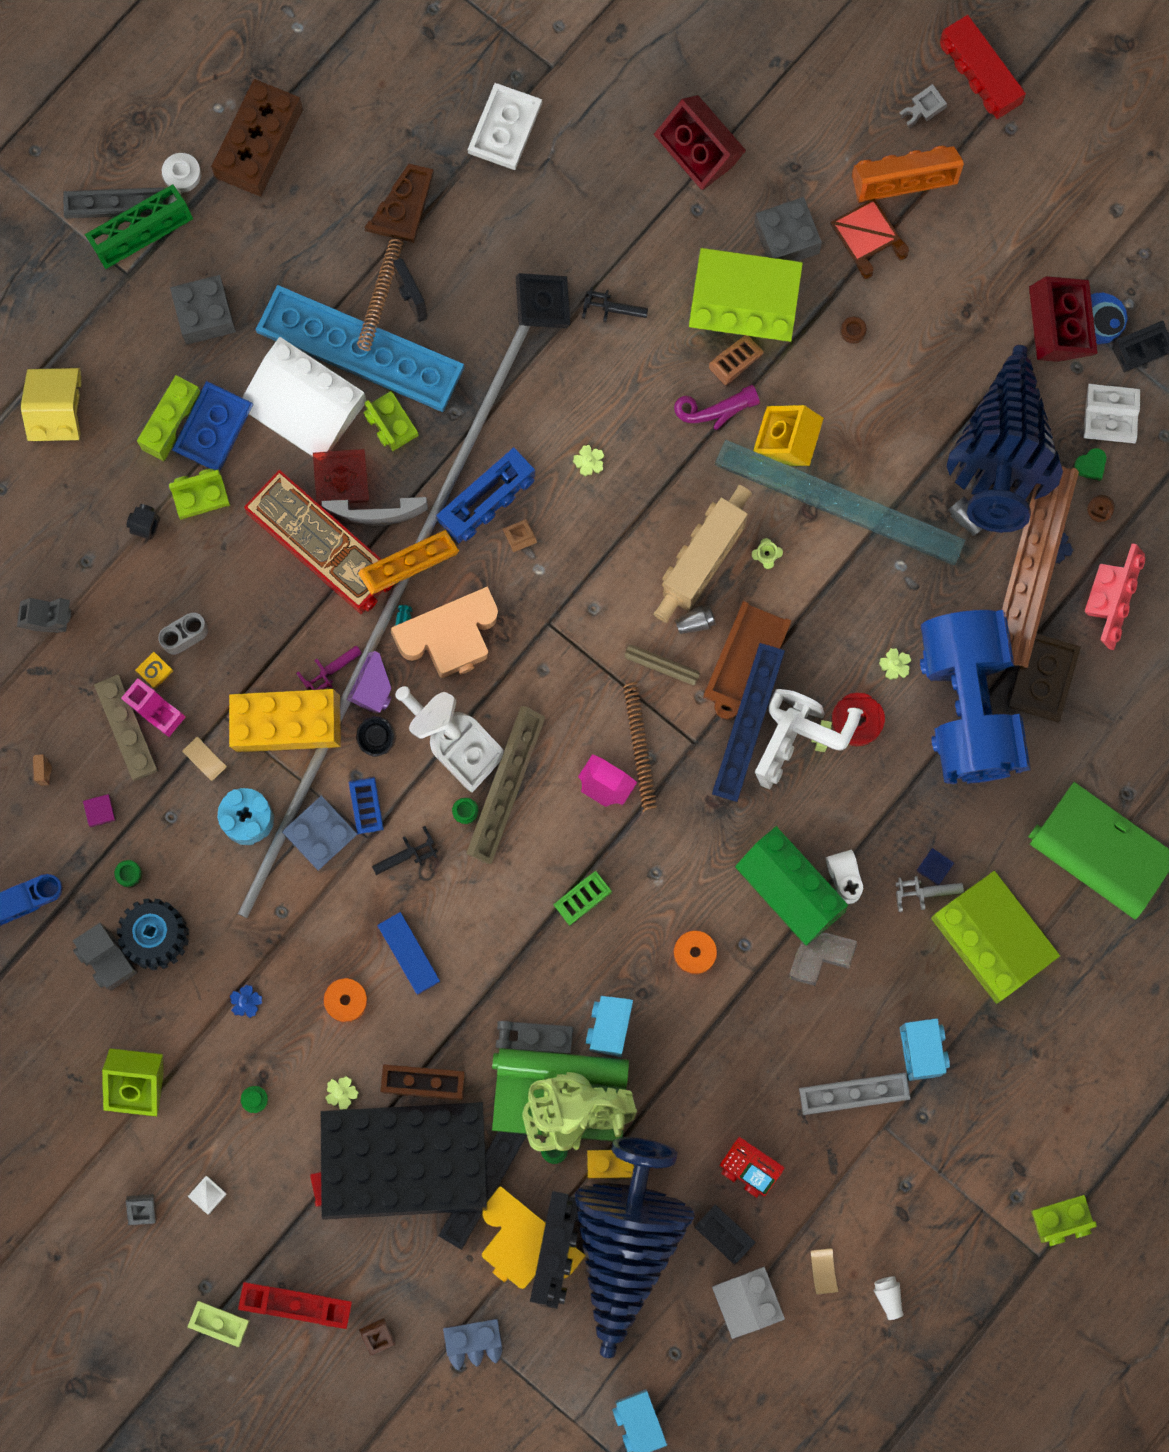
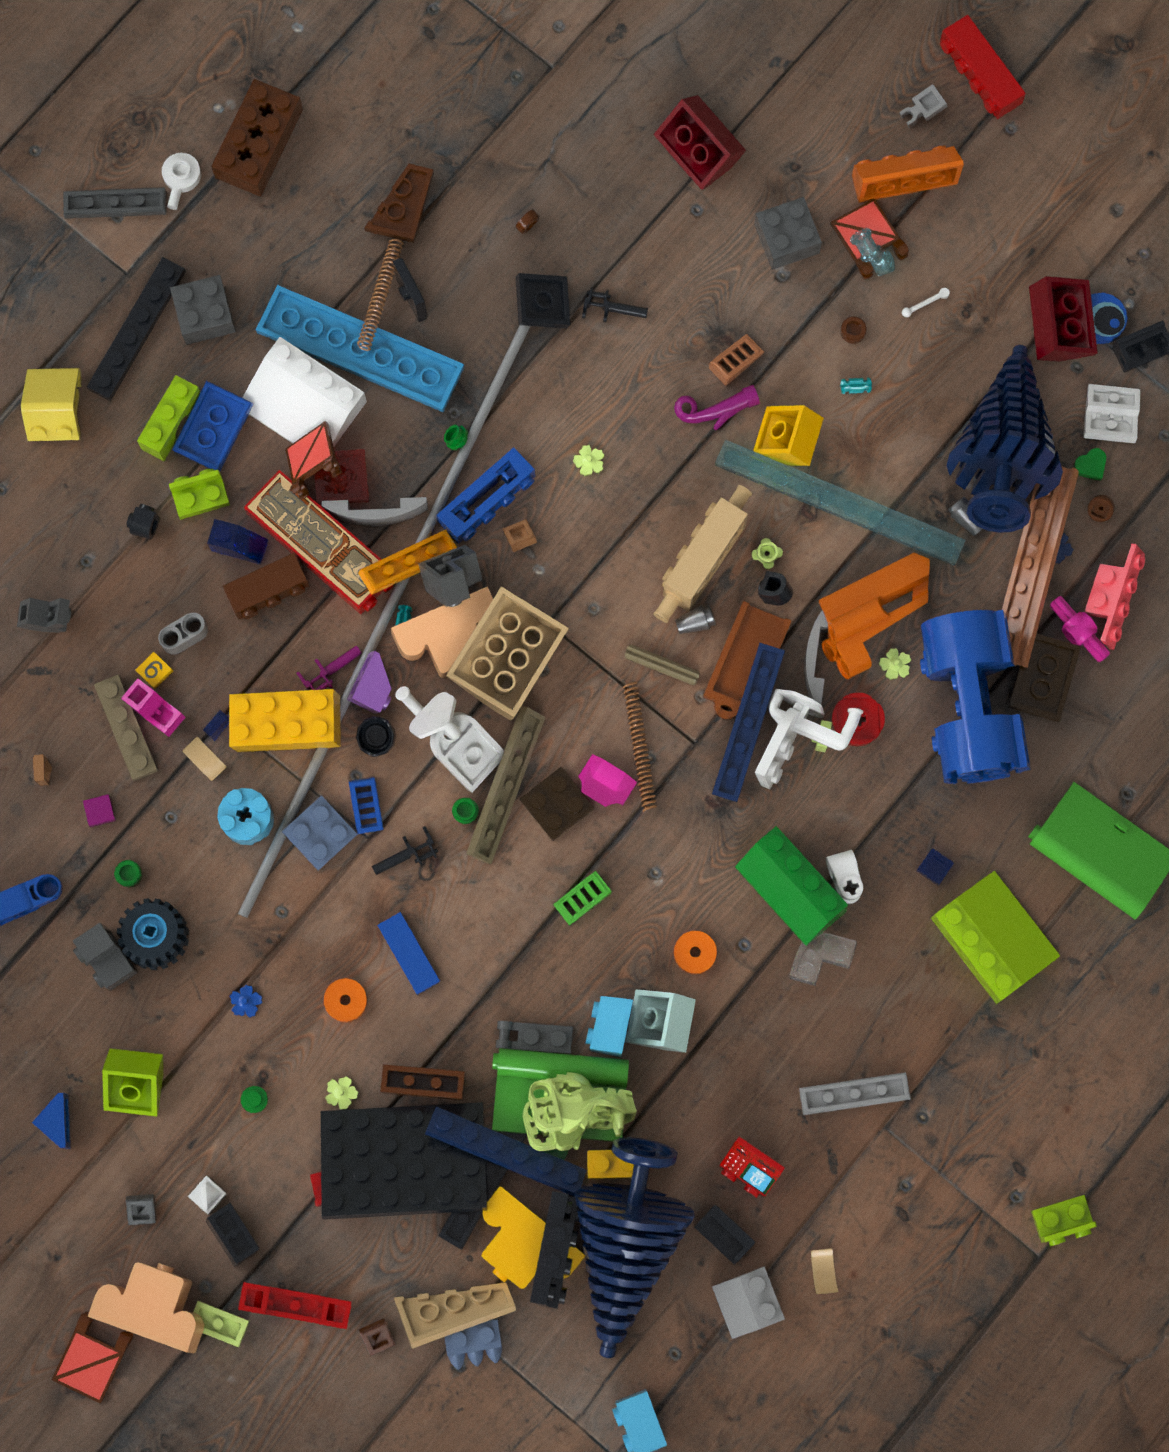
(55, 1121): none -> blue slope
(89, 1362): none -> coral flag
(136, 329): none -> black plate
(141, 229): green fence -> none
(151, 1307): none -> light nougat brick
(216, 725): none -> clear blue tile
(232, 1234): none -> black hinge
(236, 542): none -> clear blue slope
(266, 587): none -> reddish brown brick
(310, 455): none -> flag
(391, 420): lime bracket -> none
(441, 1315): none -> tan wing
(451, 575): none -> dark grey brick
(456, 437): none -> green plate
(505, 126): white plate -> none
(505, 1151): none -> dark blue plate
(506, 653): none -> tan slope
(527, 222): none -> reddish brown tile
(556, 803): none -> dark brown plate
(660, 1020): none -> light aqua slope
(745, 294): lime slope -> none
(775, 589): none -> black plate
(814, 685): none -> light grey slope
(856, 385): none -> teal piece
(858, 614): none -> orange panel
(870, 252): none -> clear light blue connector
(889, 1296): white cone -> none
(924, 1049): medium azure brick -> none
(930, 891): light grey piece -> none
(943, 293): none -> white hinge
(1079, 629): none -> dark pink axle

